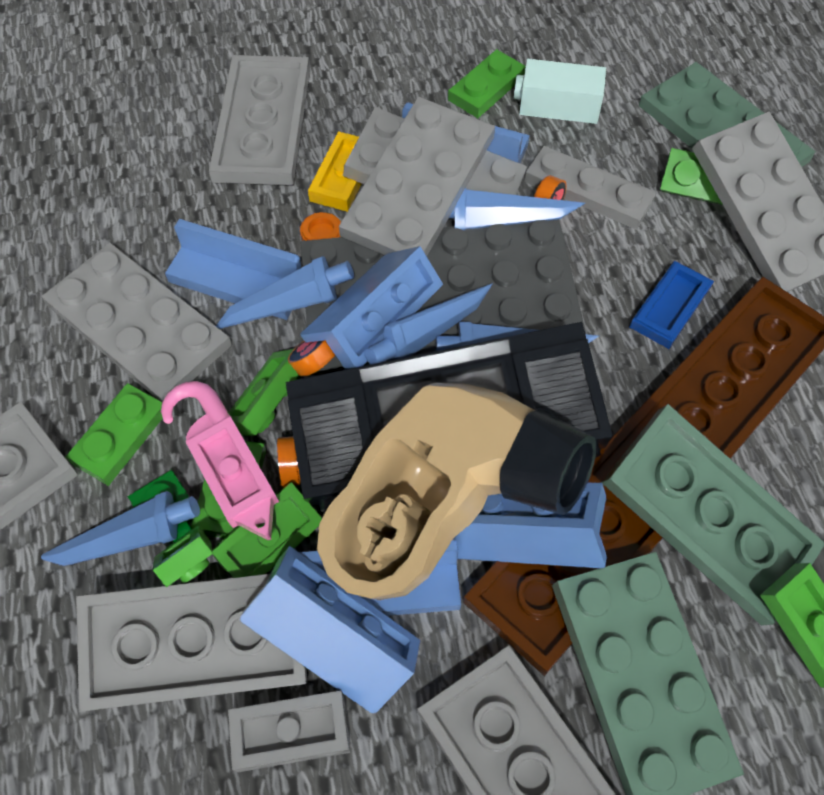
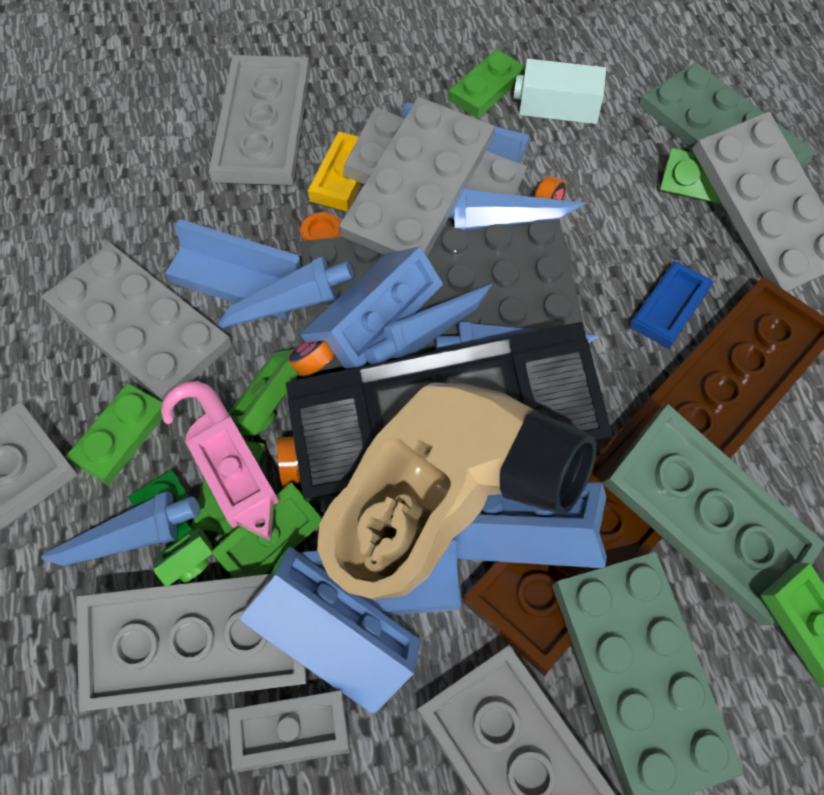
(597, 188): light grey plate -> none

